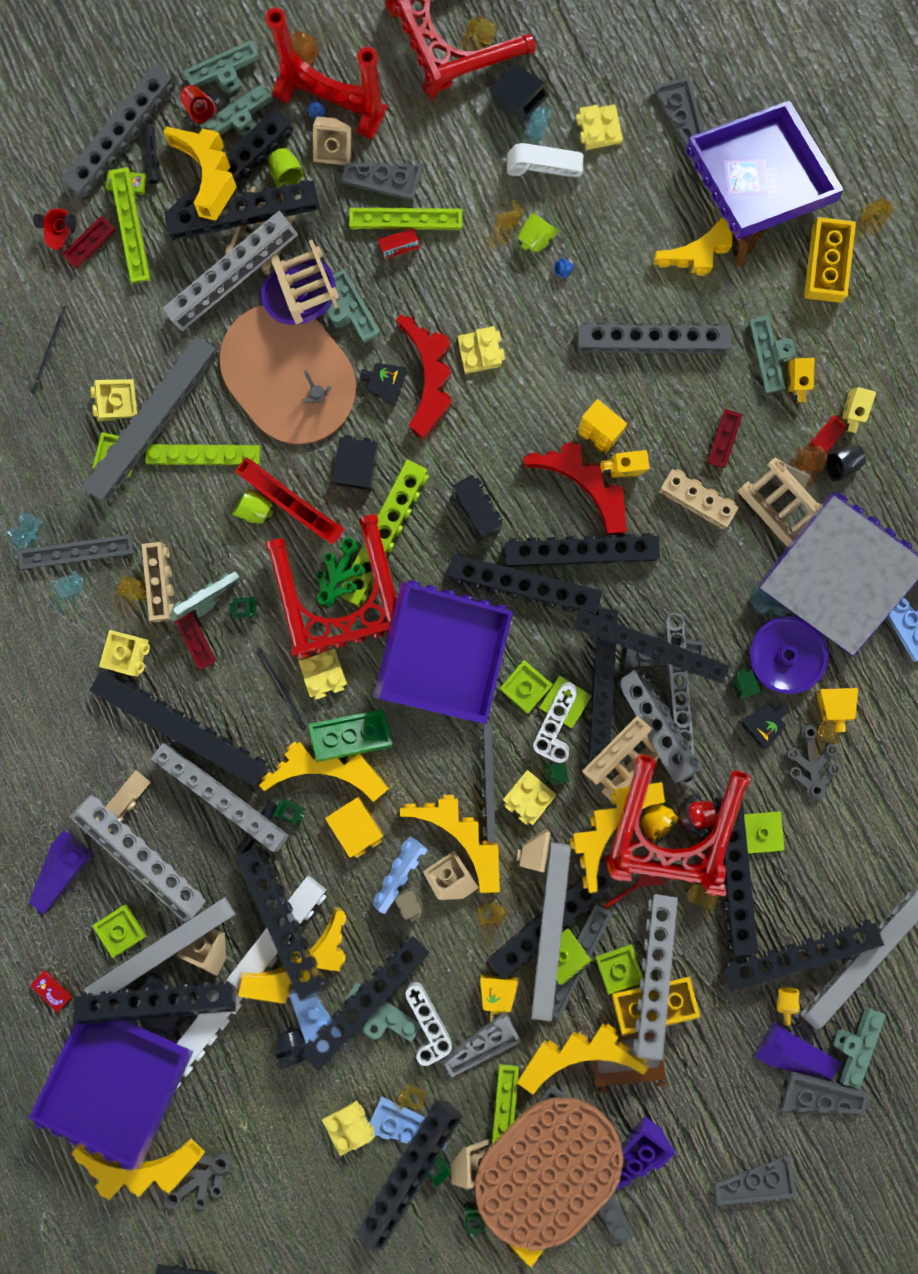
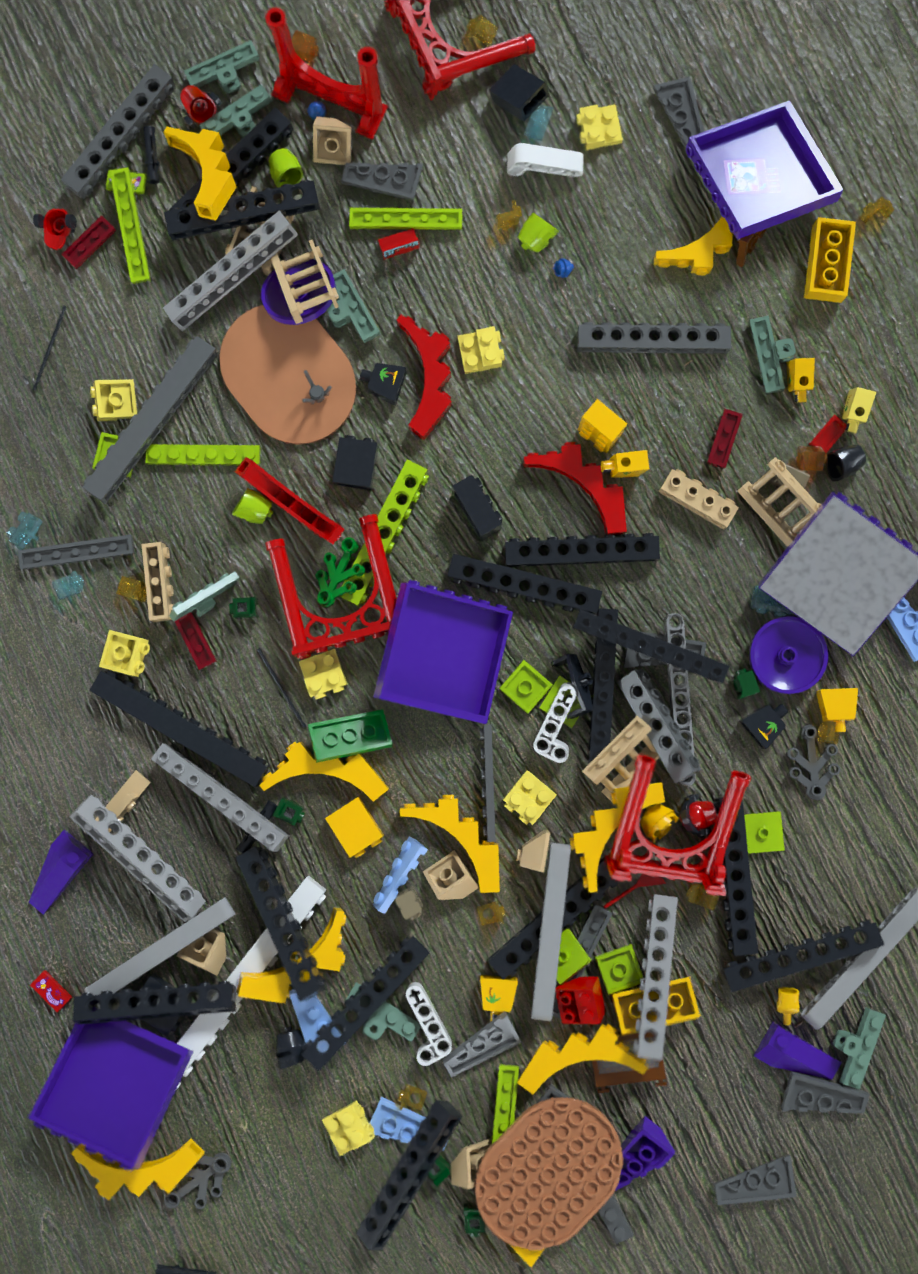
(119, 931): lime plate -> none
(556, 773): dark green window -> none
(579, 682): none -> black piece
(581, 1001): none -> red slope

